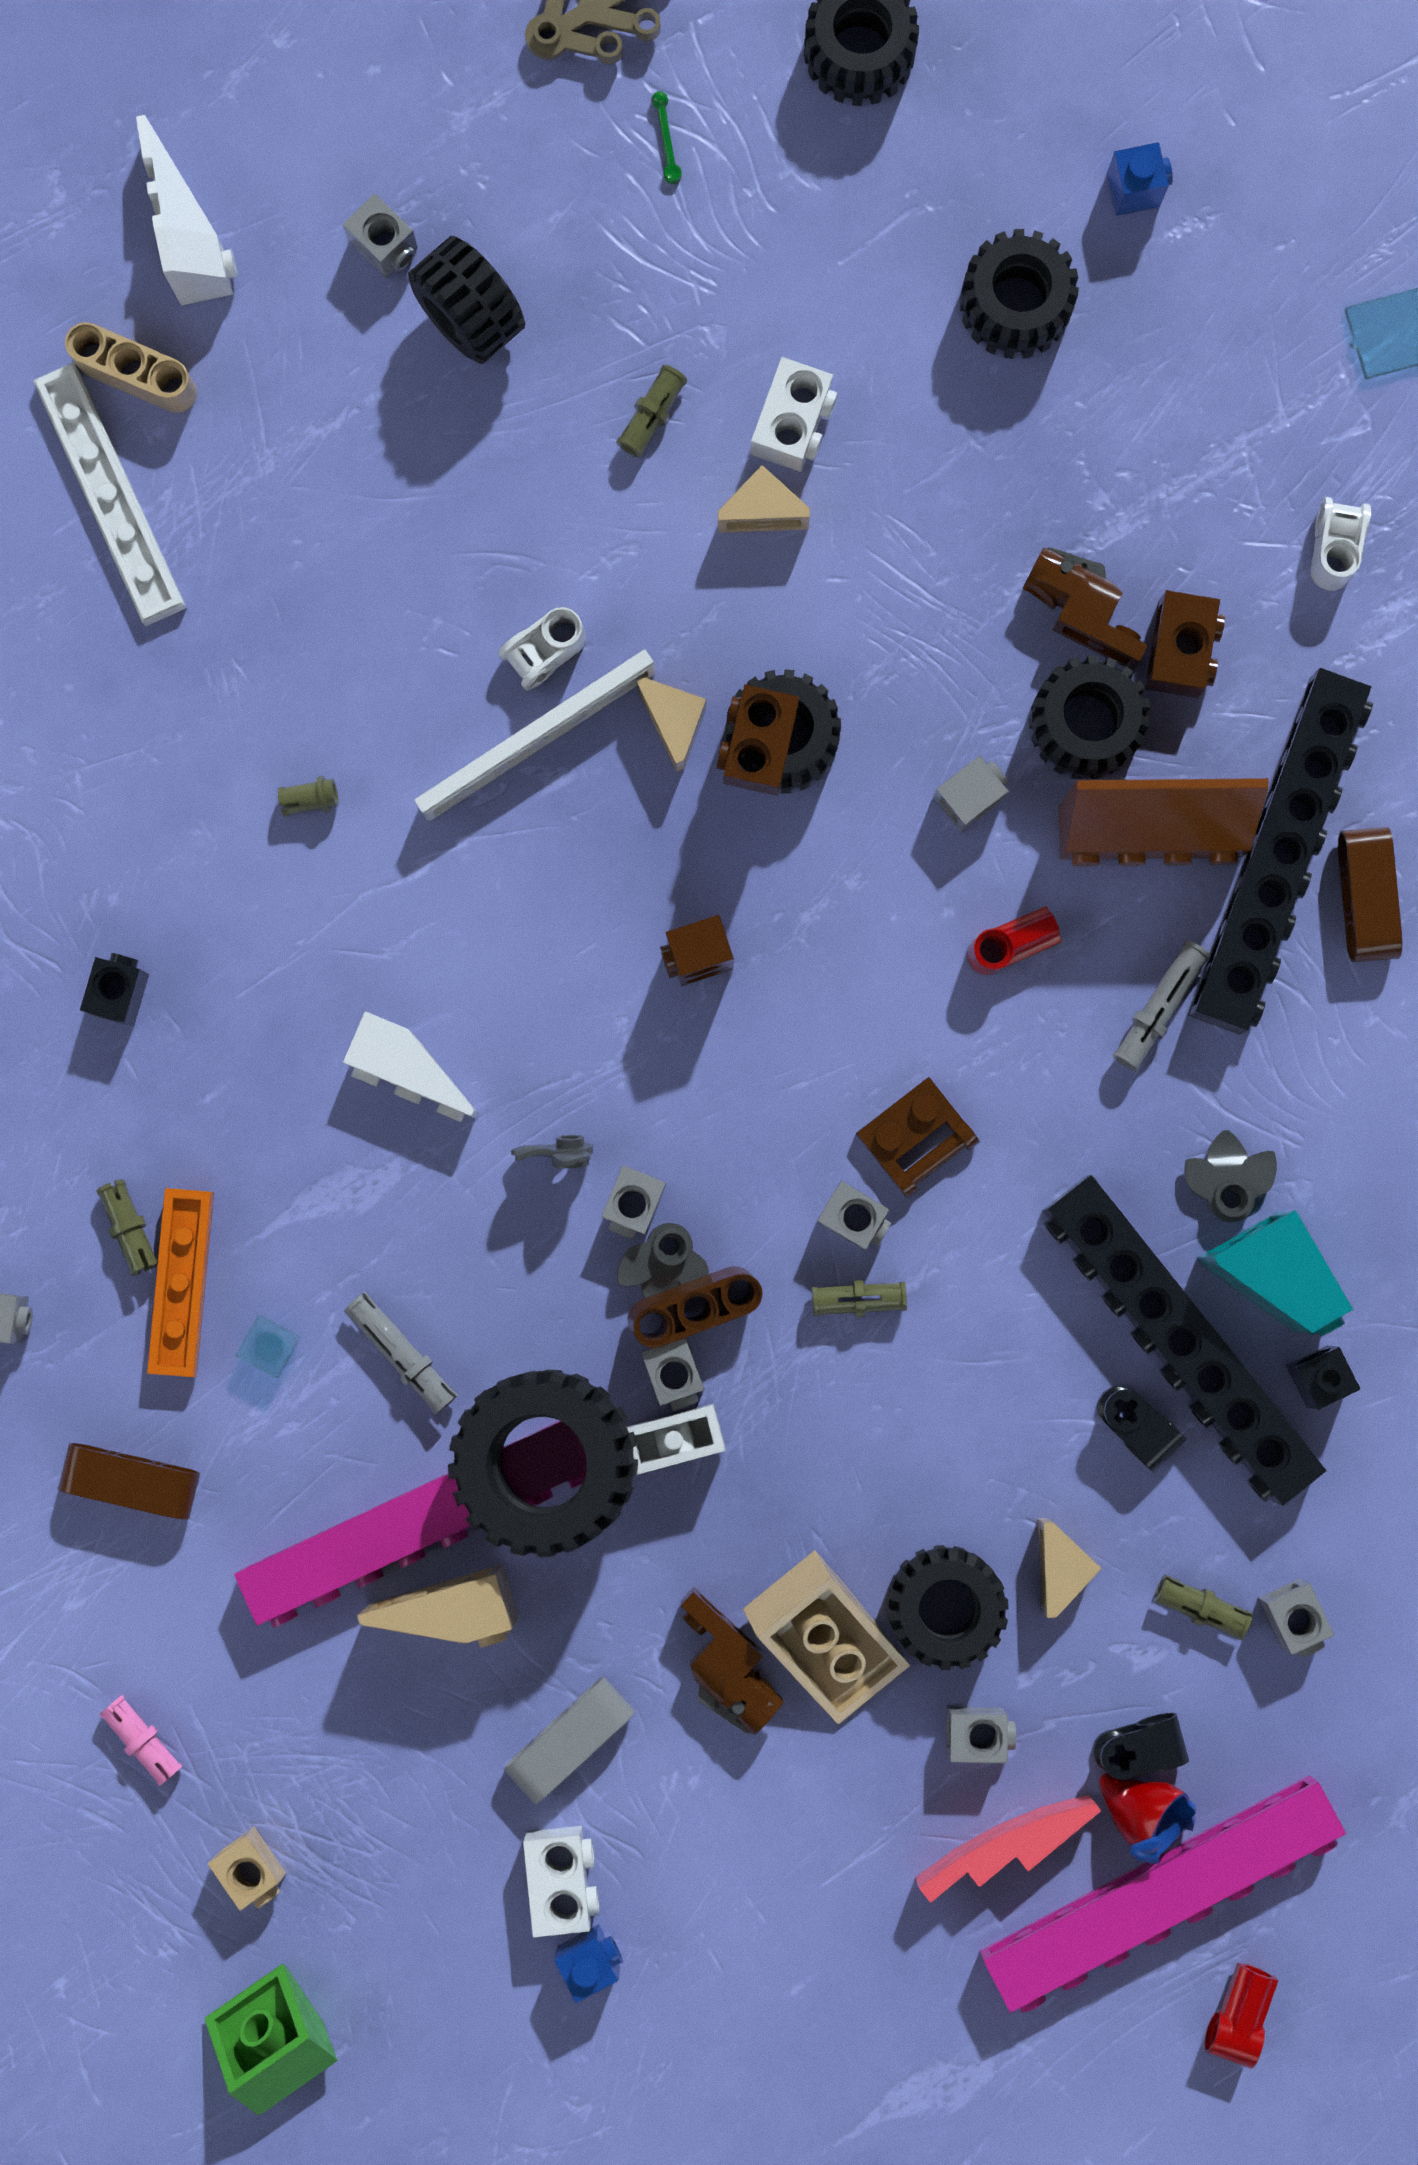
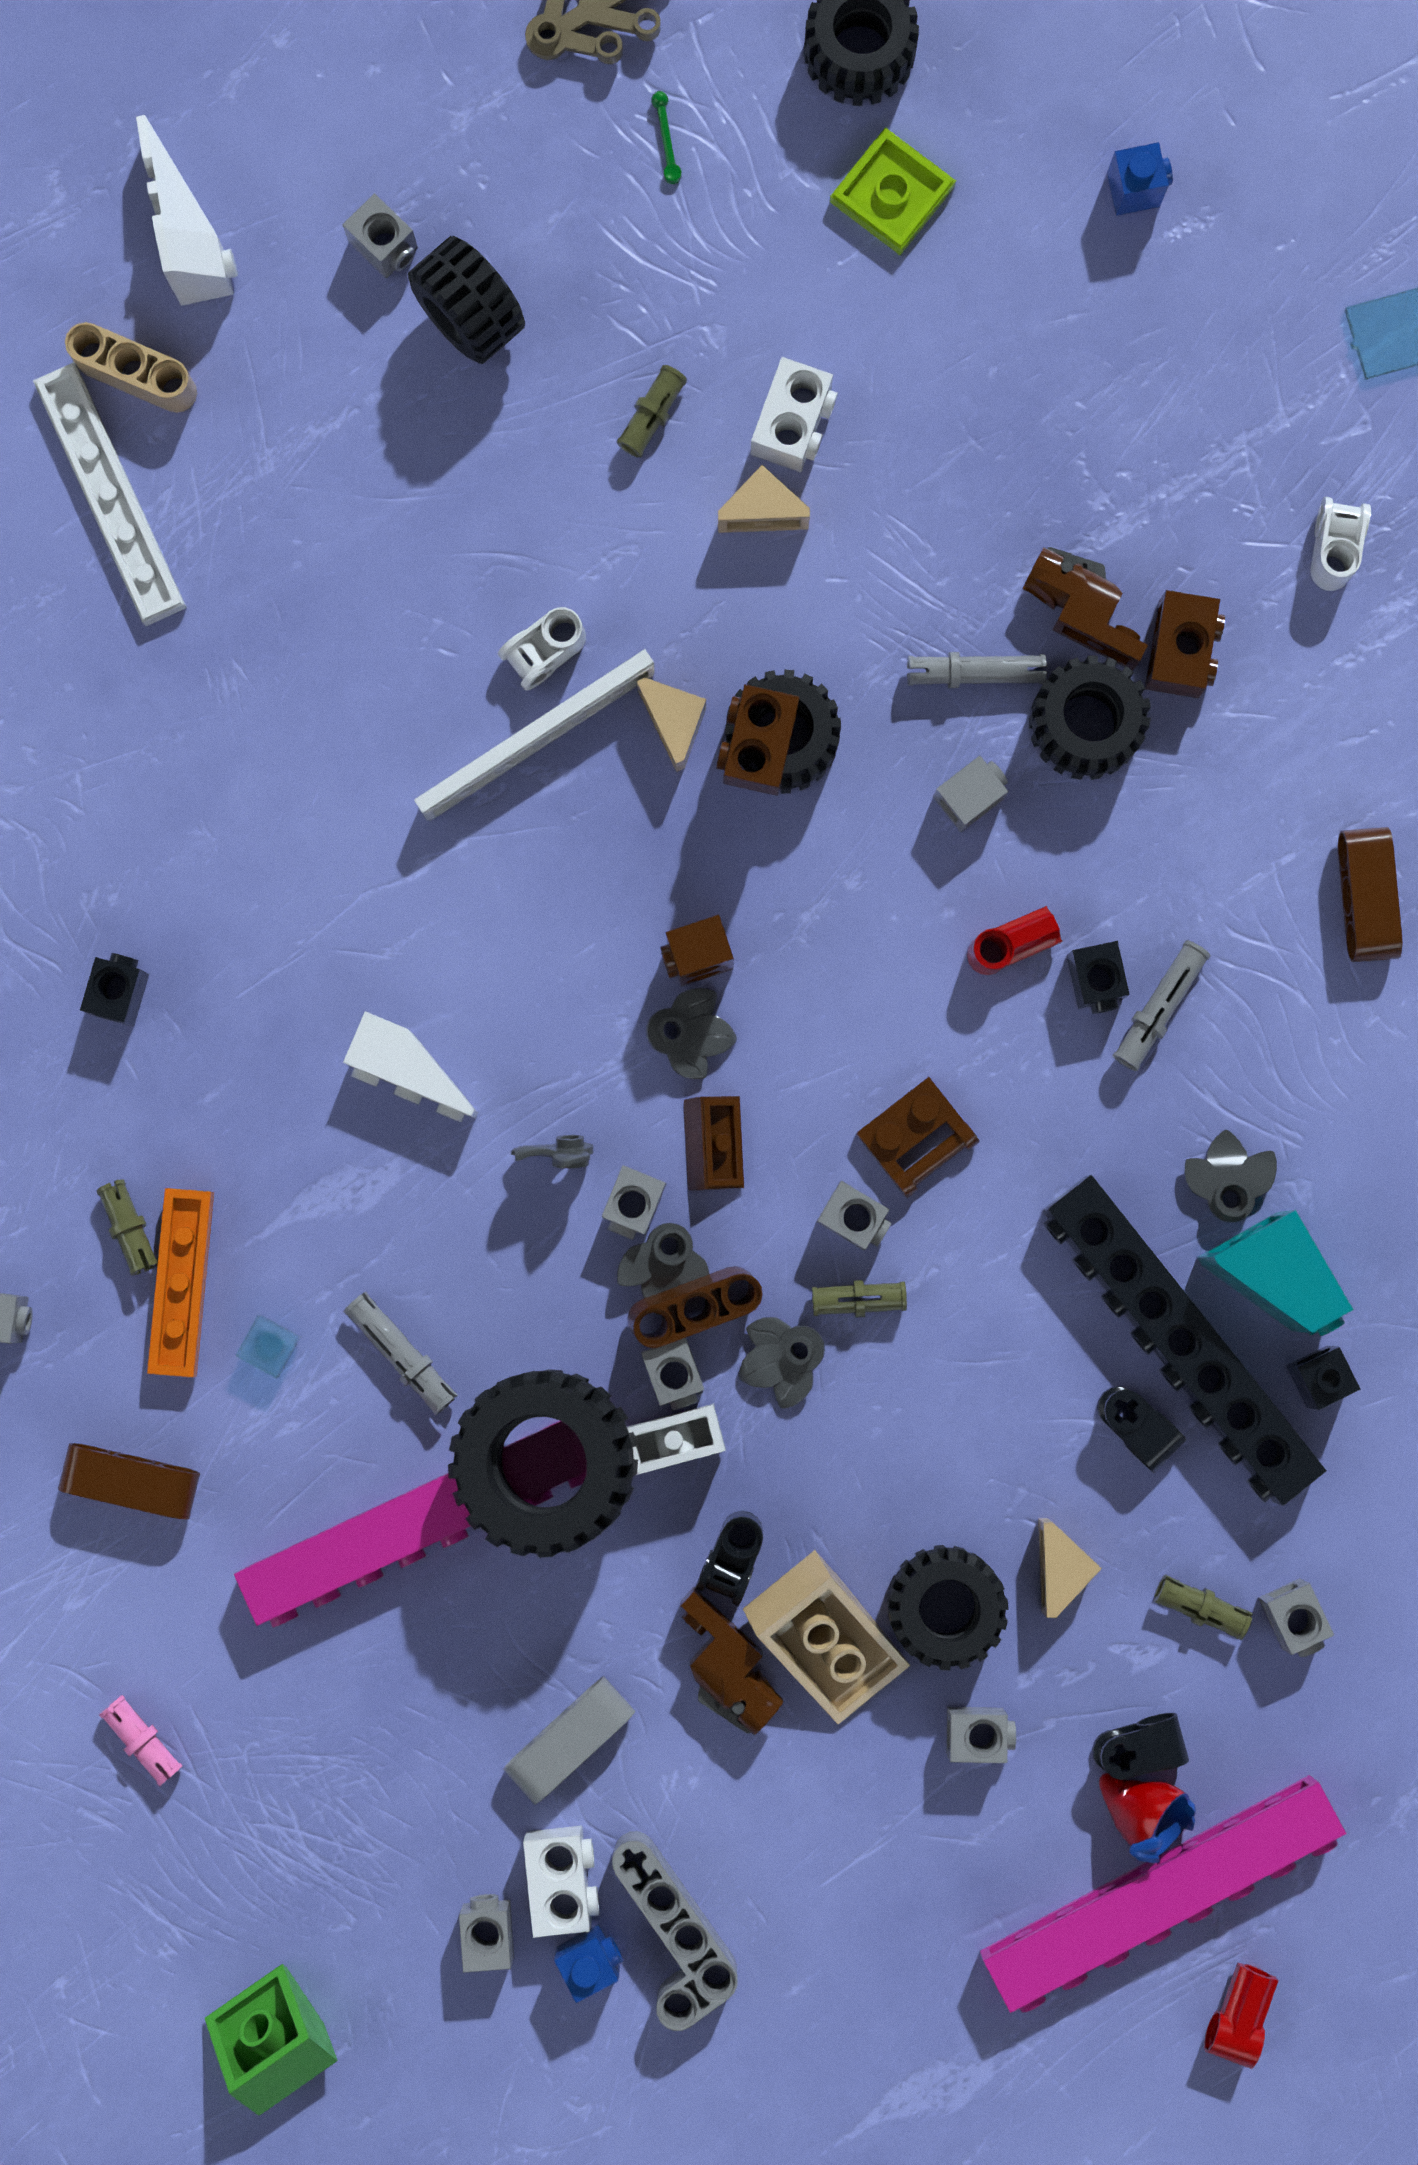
(253, 1849): tan brick -> none
(308, 797): olive pin -> none
(455, 1610): tan slope -> none
(482, 1954): none -> light grey brick
(666, 1922): none -> light grey beam
(697, 1032): none -> dark grey plate
(713, 1143): none -> reddish brown slope
(731, 1565): none -> black piece
(776, 1363): none -> dark grey plate
(892, 191): none -> lime tile
(976, 669): none -> light grey pin
(1025, 259): black tyre -> none
(1026, 1837): coral slope -> none
(1102, 956): none -> black brick
(1160, 820): dark orange slope -> none
(1348, 705): black brick -> none

